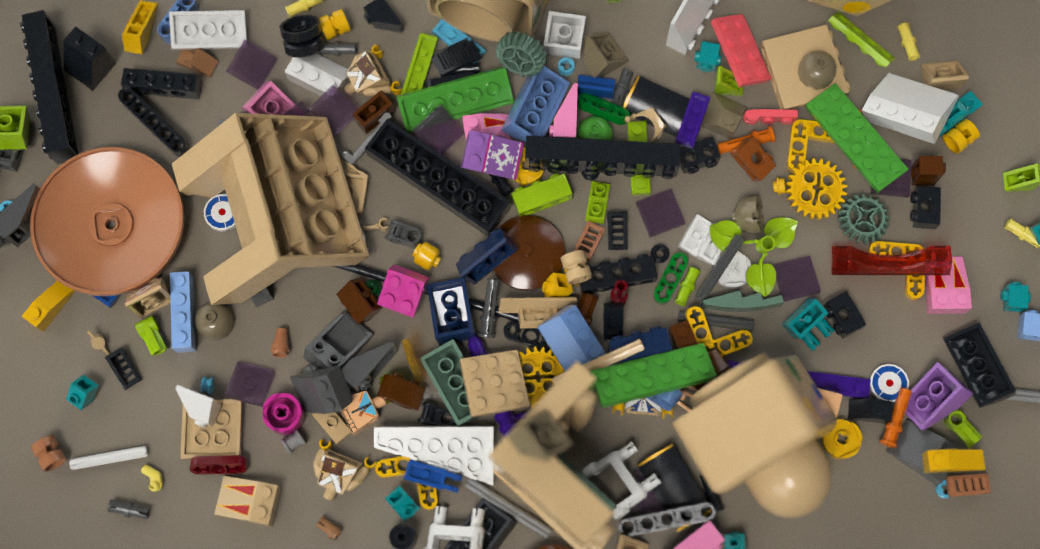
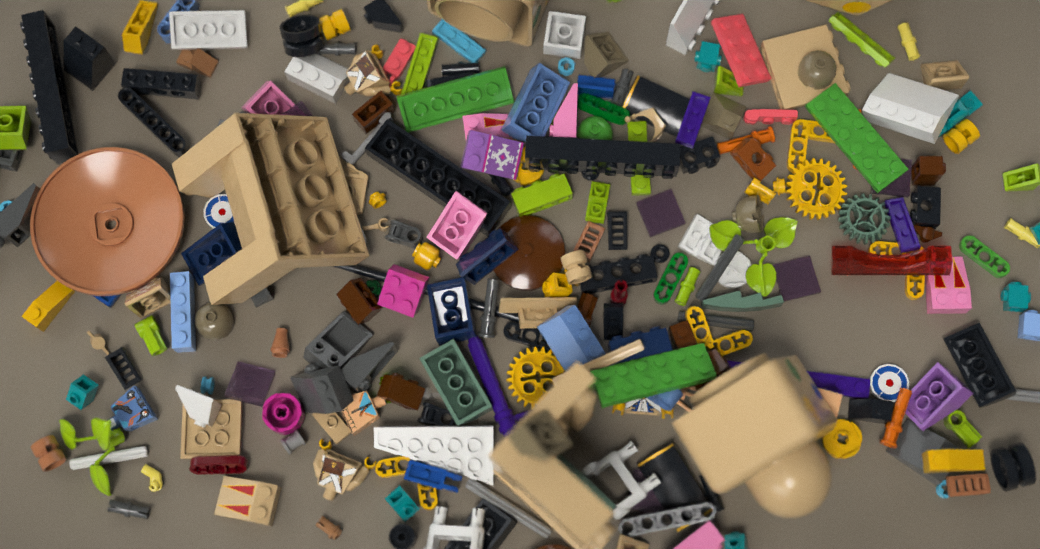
(107, 440): none -> lime plant
(132, 411): none -> medium blue torso
(212, 250): none -> dark blue slope
(251, 64): clear purple tile -> none
(335, 107): clear purple tile -> none
(377, 200): none -> yellow plate
(399, 60): none -> coral hinge
(412, 360): clear yellow tile -> none
(438, 130): clear purple tile -> none
(455, 57): black window -> none
(457, 226): none -> bright pink slope
(494, 383): tan plate -> none
(521, 53): sand green gear -> none
(756, 188): none -> yellow piece
(807, 316): teal brick -> none
(844, 304): black brick -> none
(902, 225): none -> dark purple tile
(927, 233): none -> reddish brown piece
(992, 255): none -> bright green beam
(1013, 466): none -> black wheel

